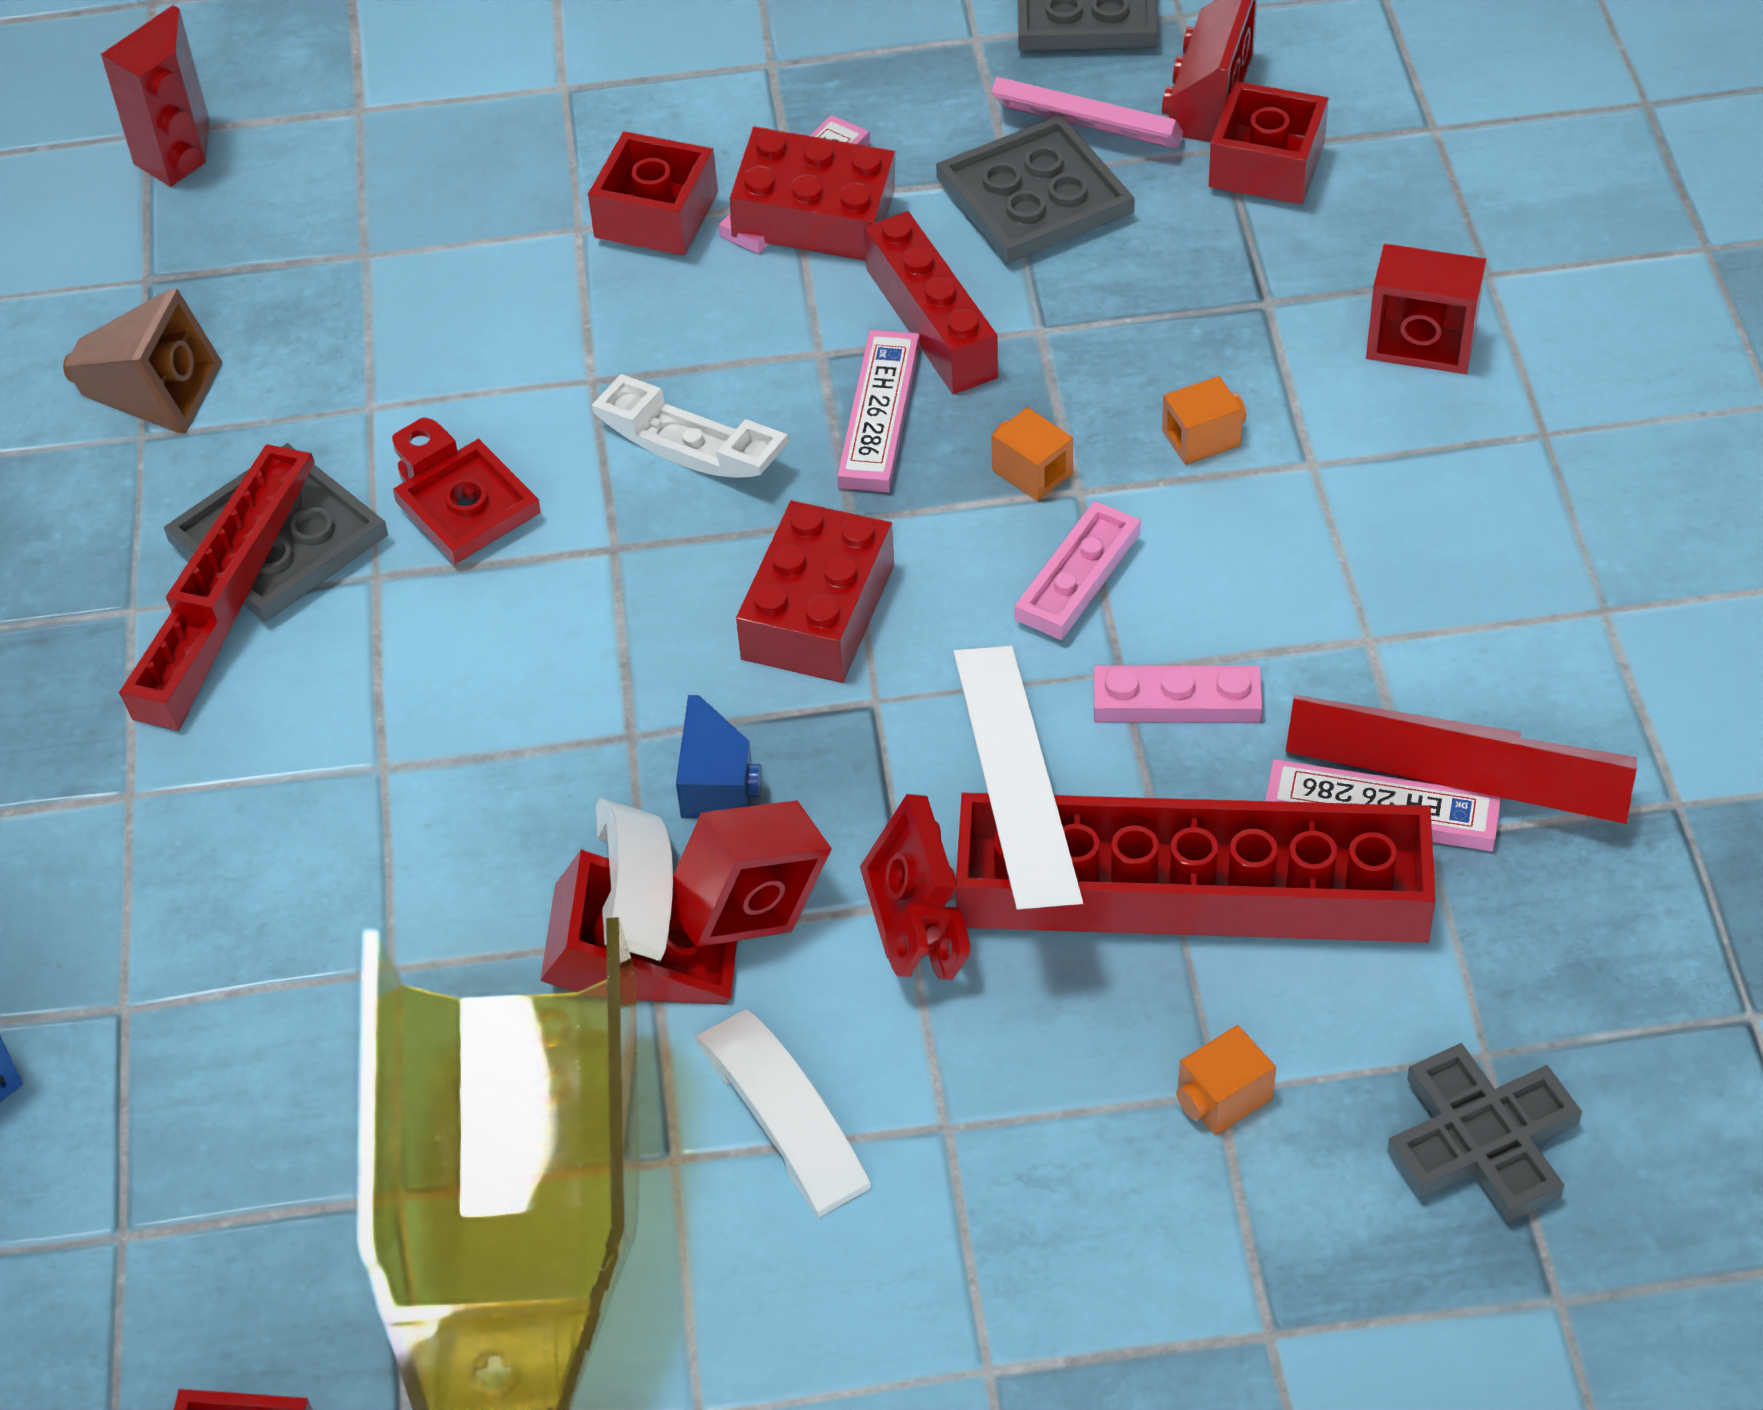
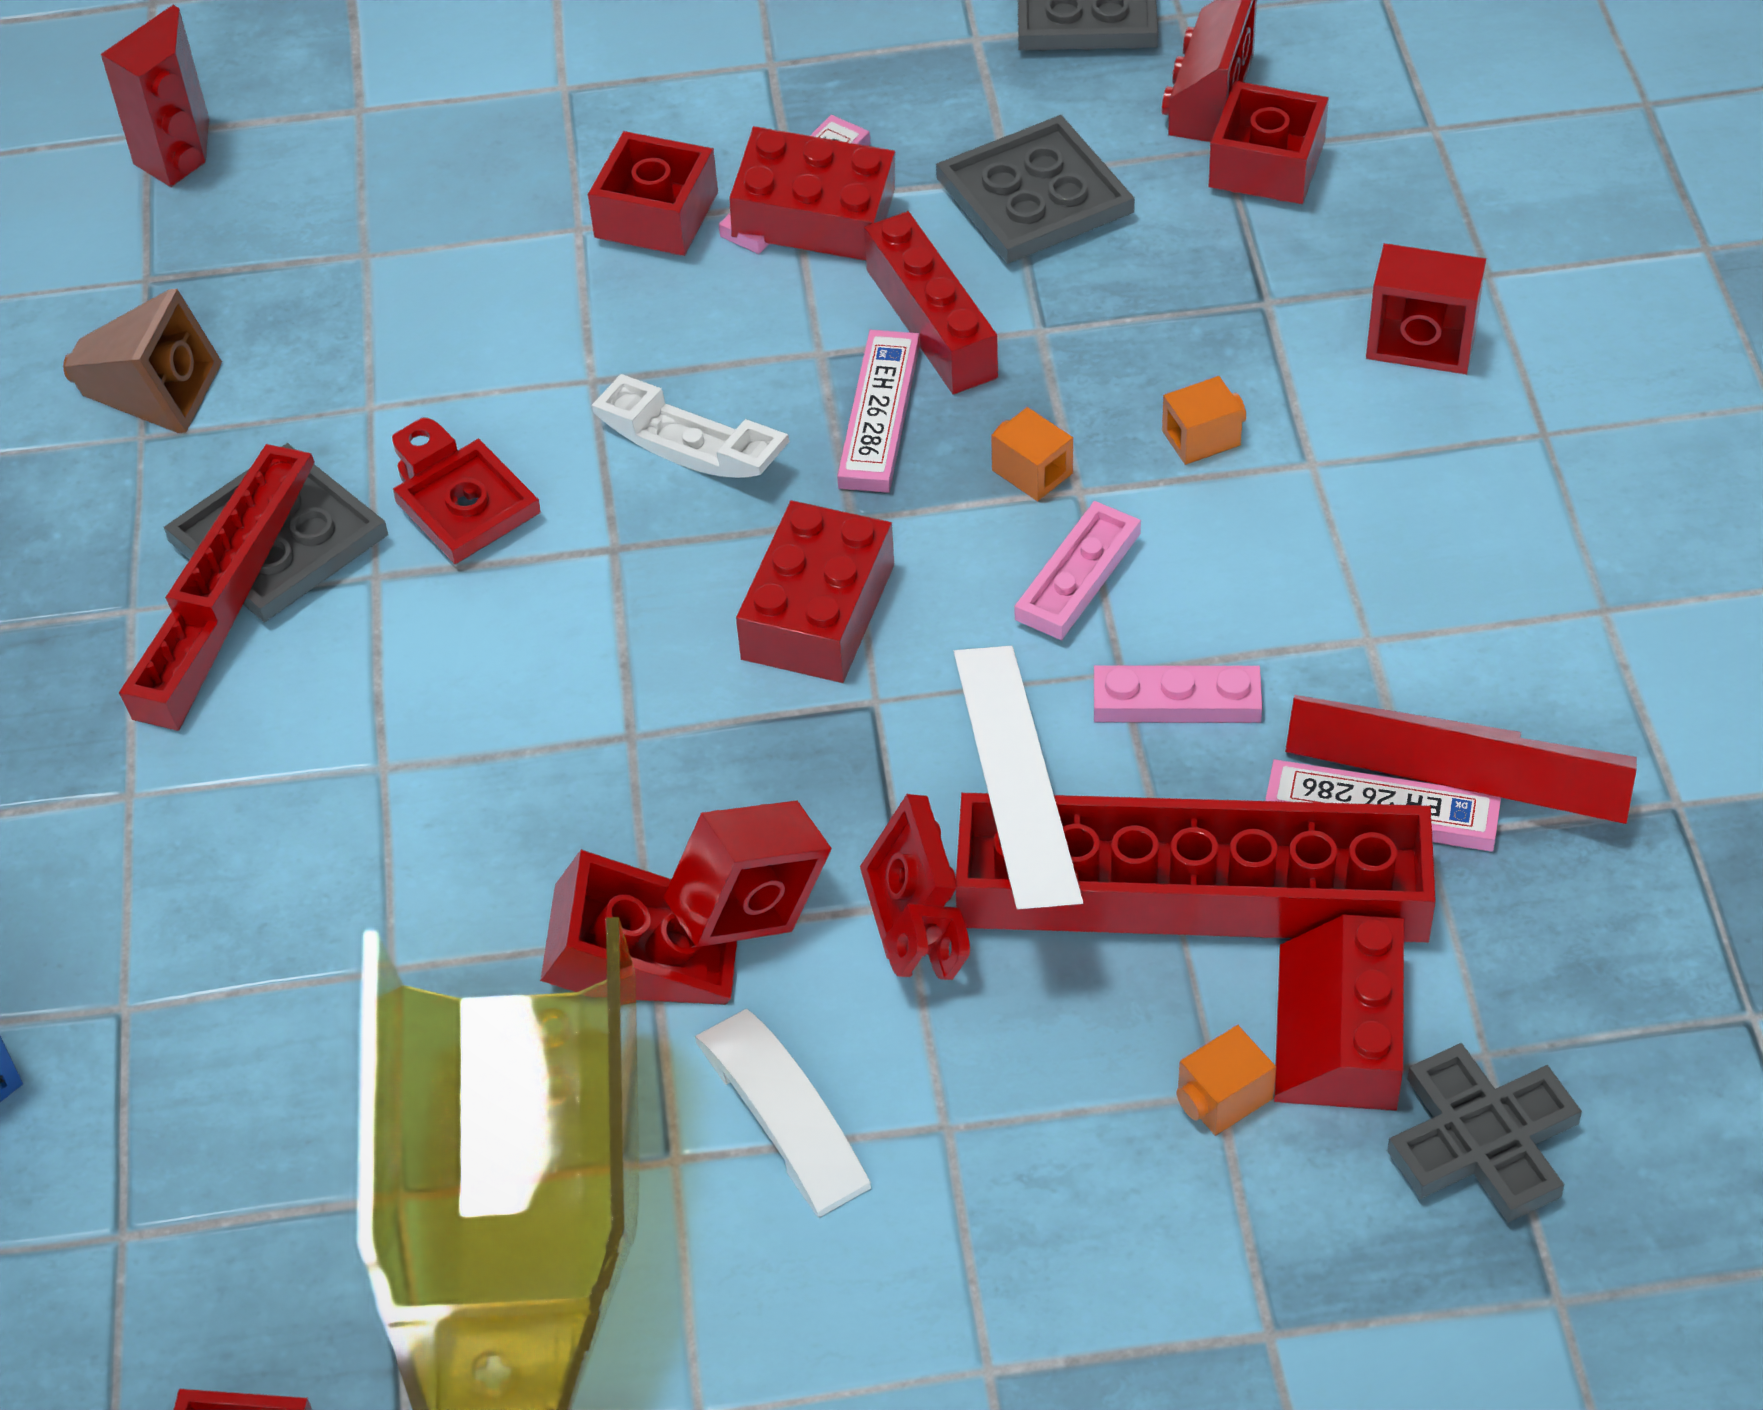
(638, 874): white slope -> none
(714, 763): blue slope -> none
(1088, 113): bright pink tile -> none
(1341, 1014): none -> red slope

